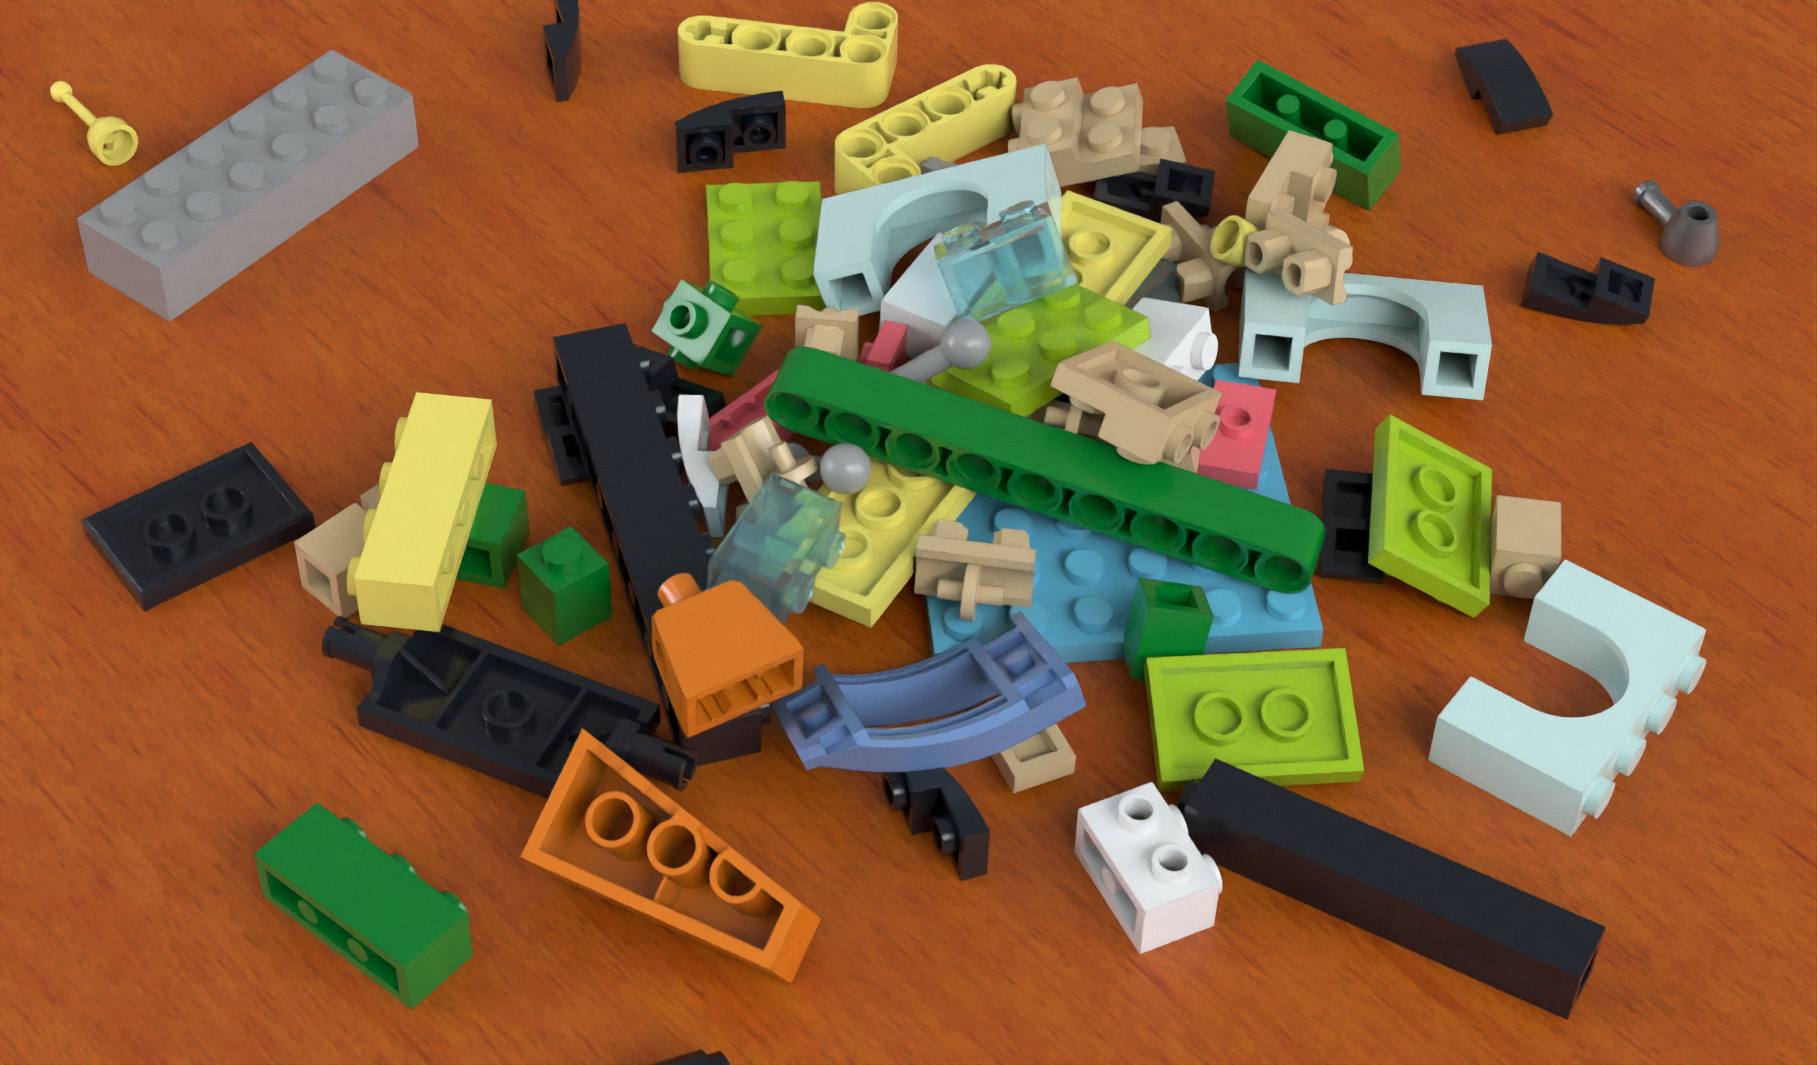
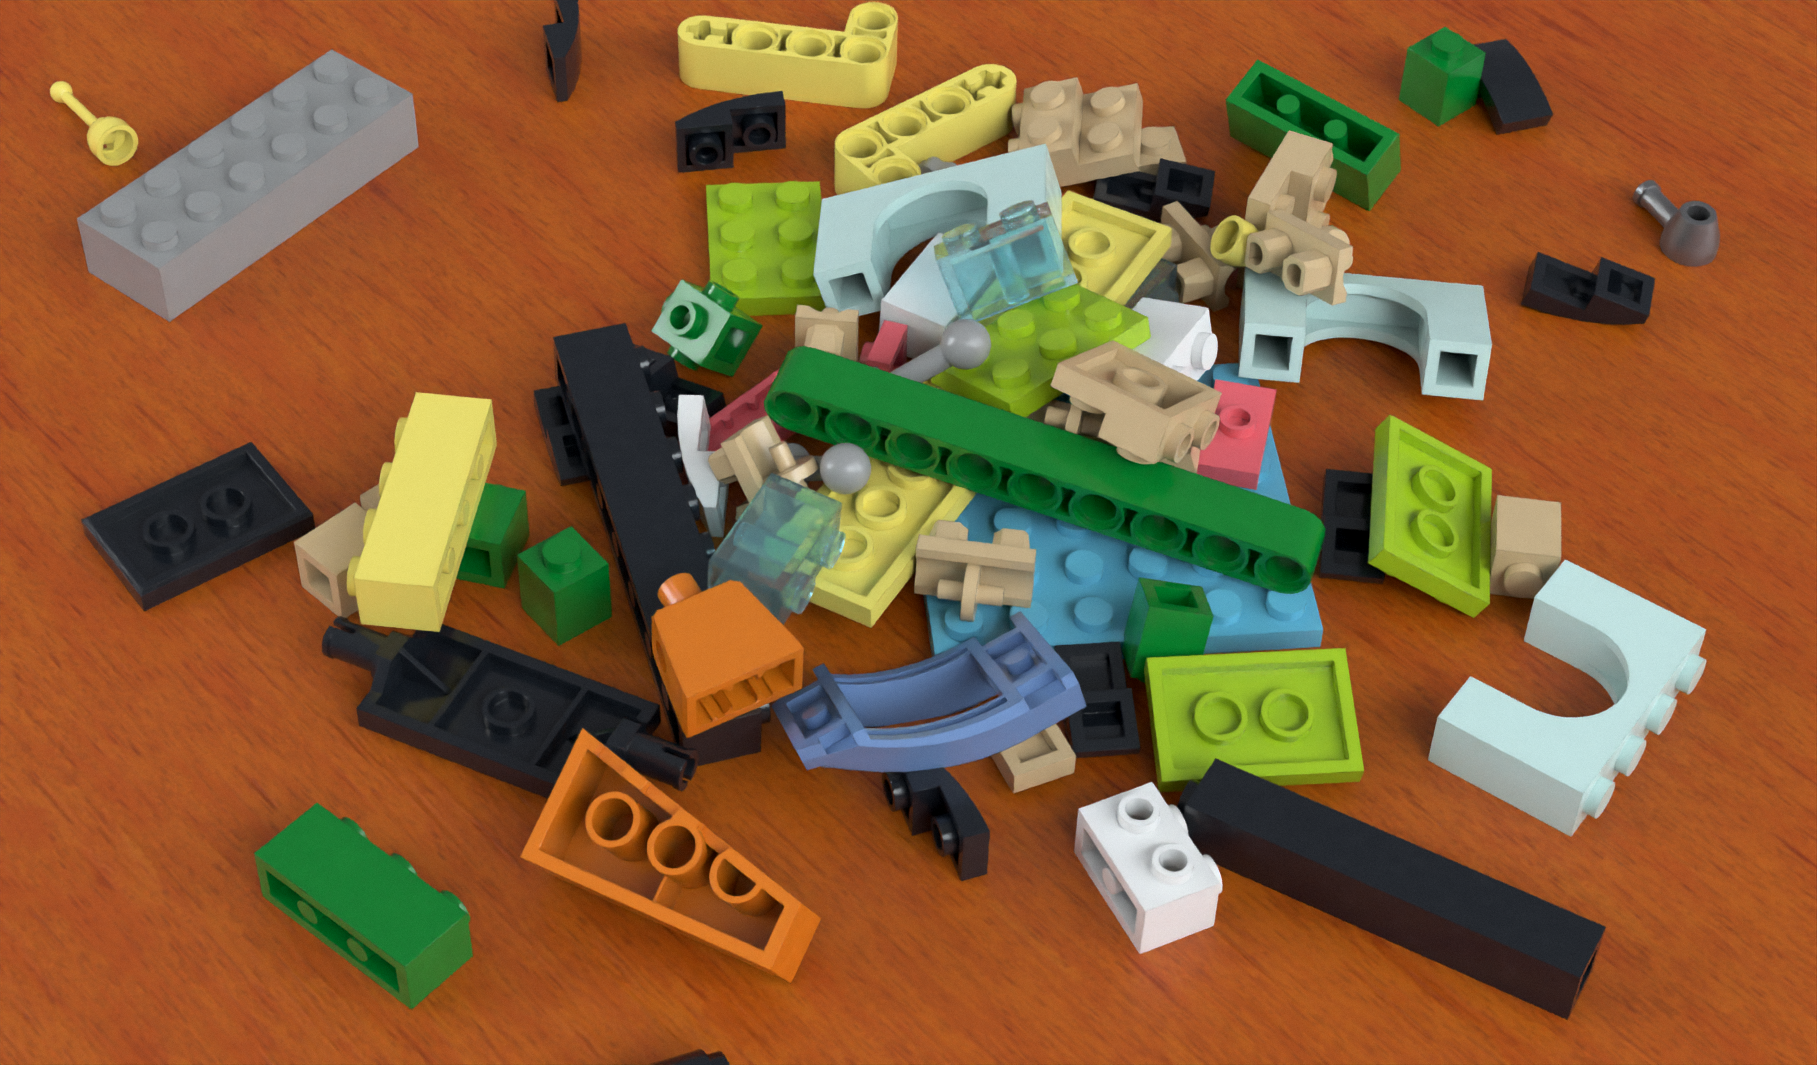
(1109, 719): none -> black slope
(1441, 76): none -> green brick

